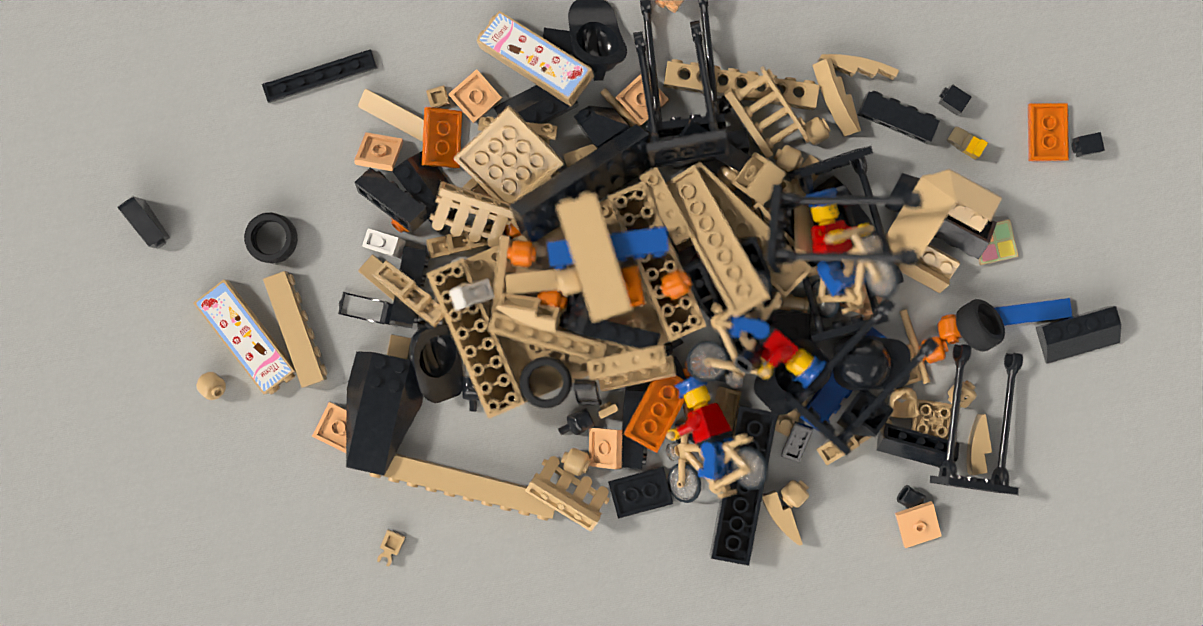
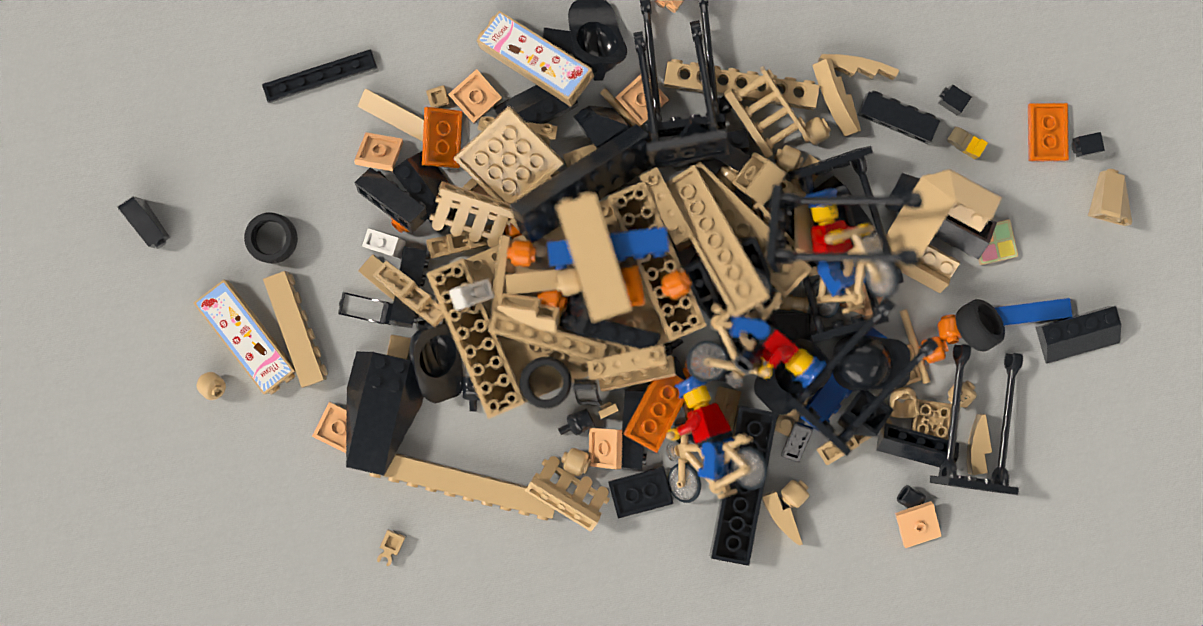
(1111, 199): none -> tan slope

